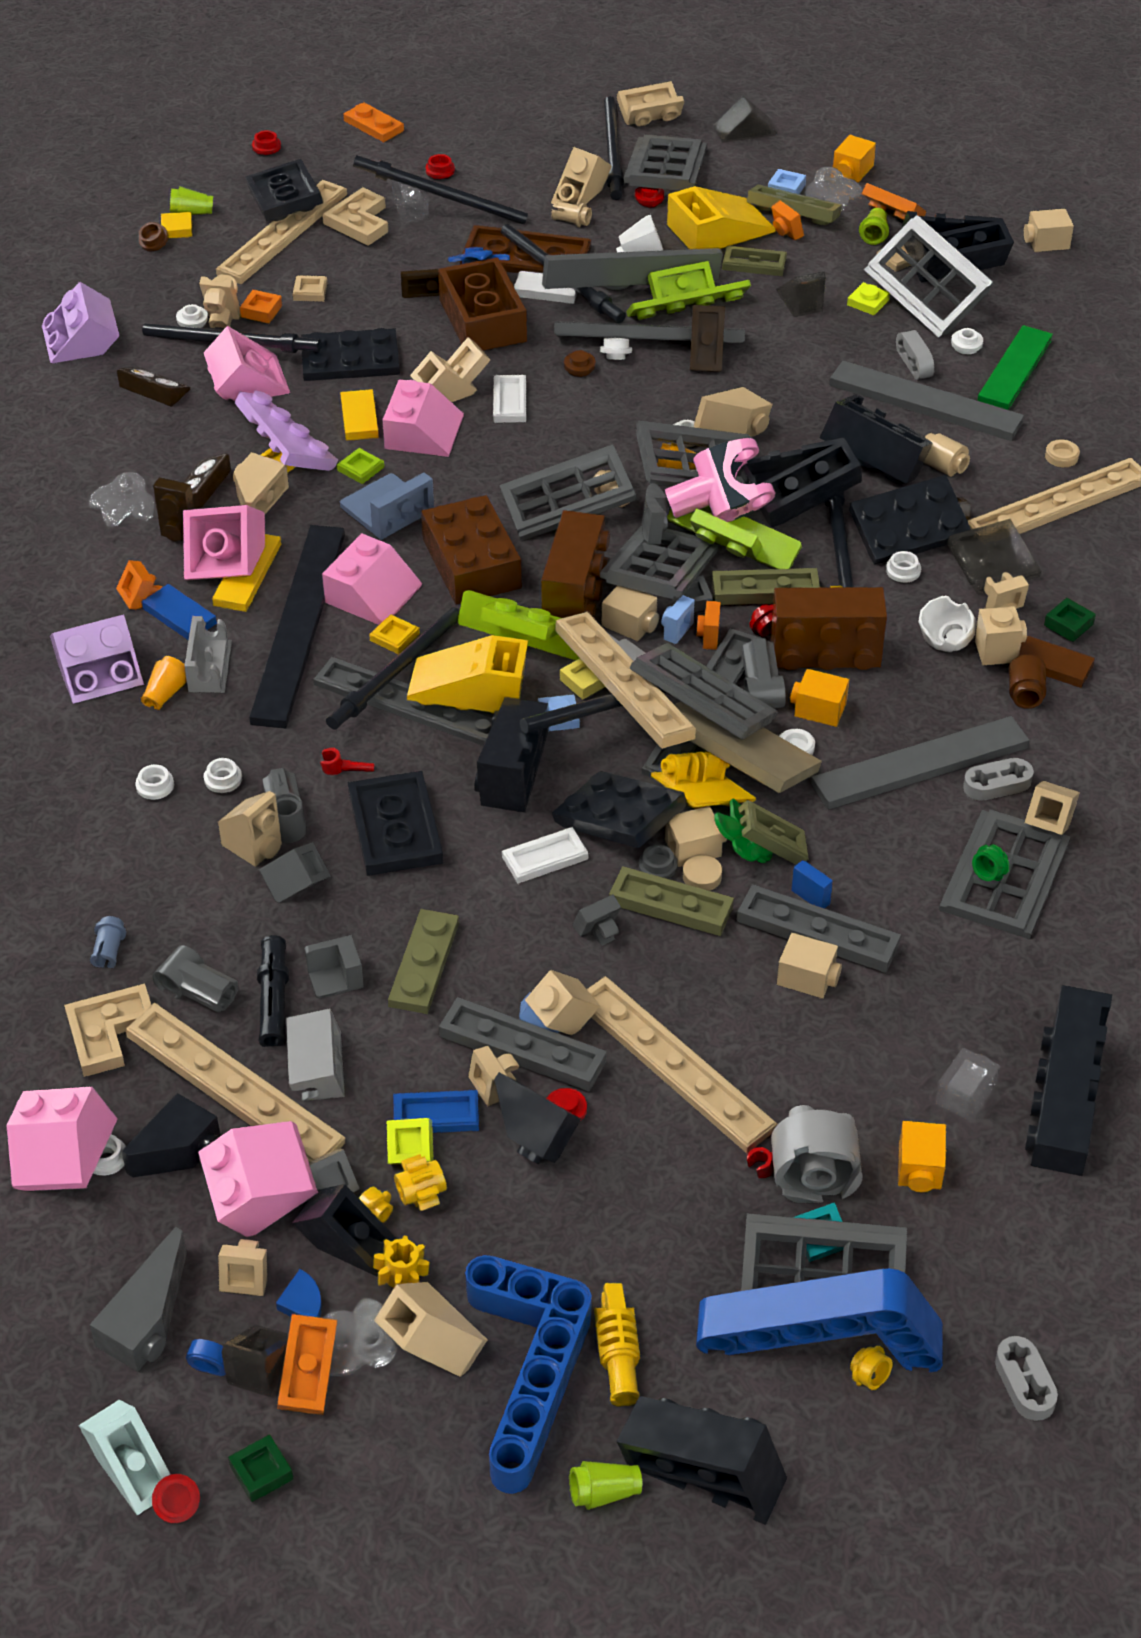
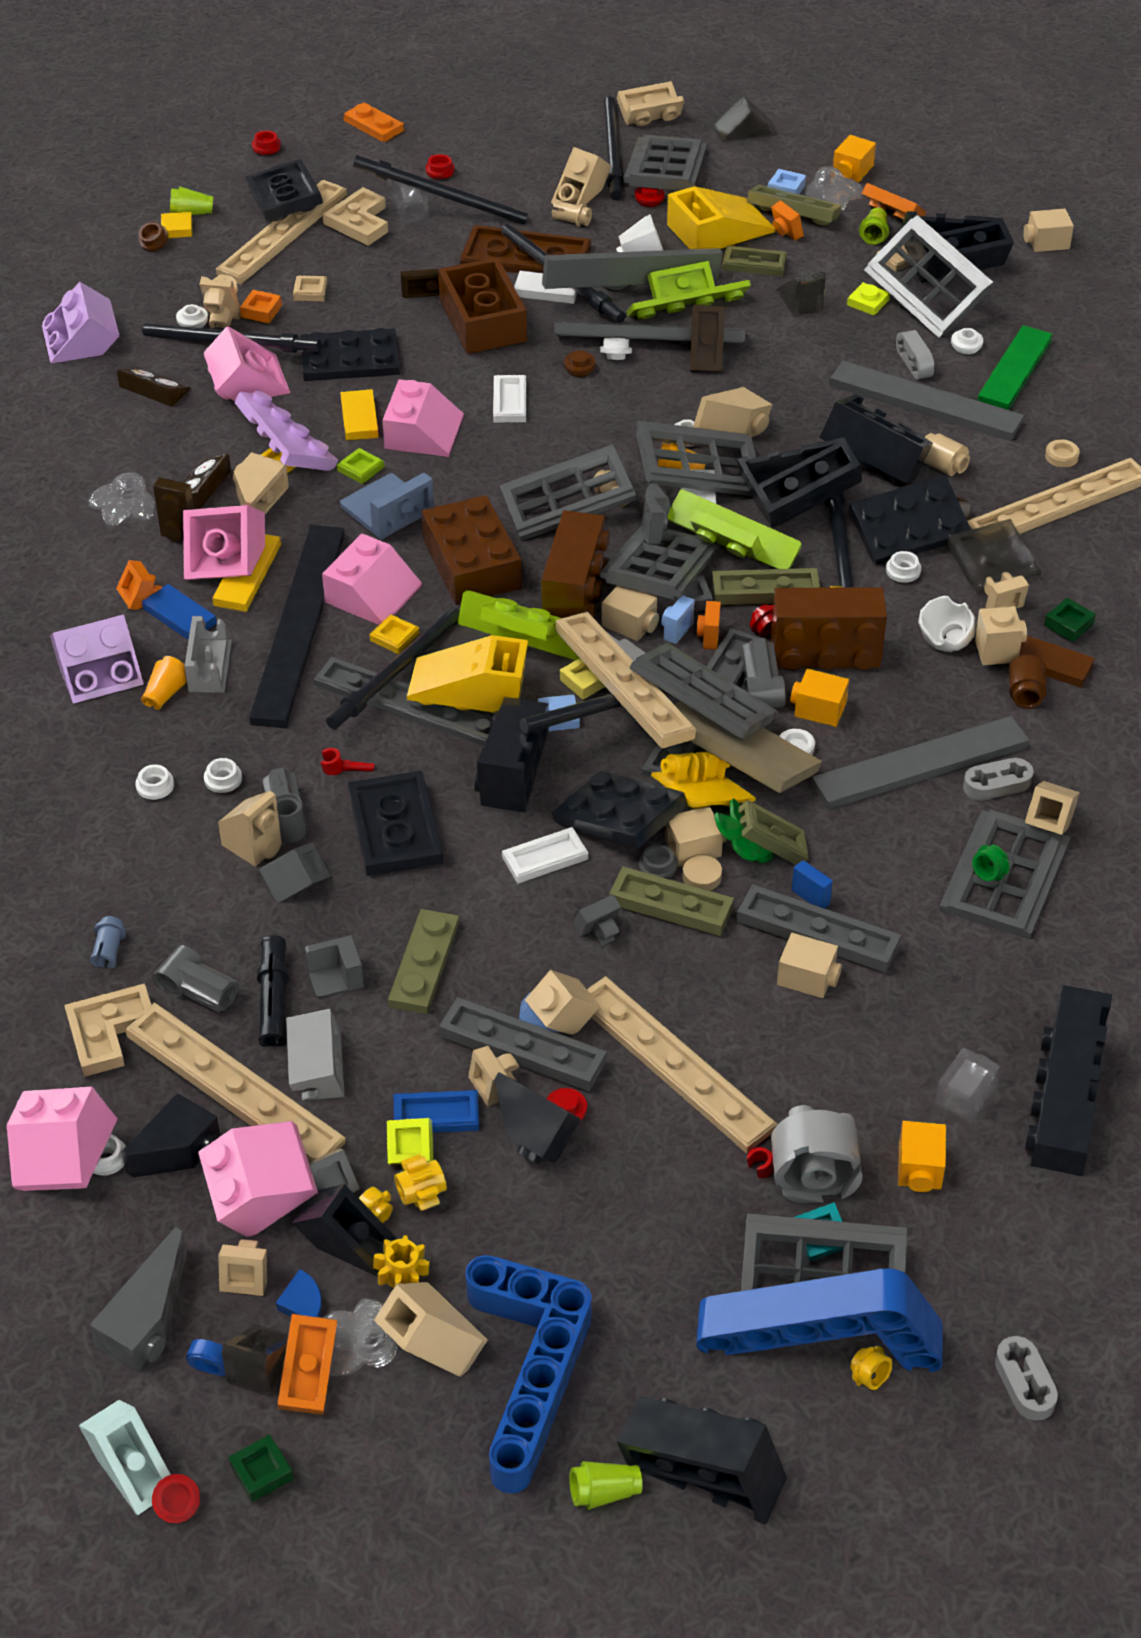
(453, 376): tan brick -> none
(475, 254): blue plate -> none
(618, 1344): yellow hinge -> none
(718, 486): bright pink connector -> none

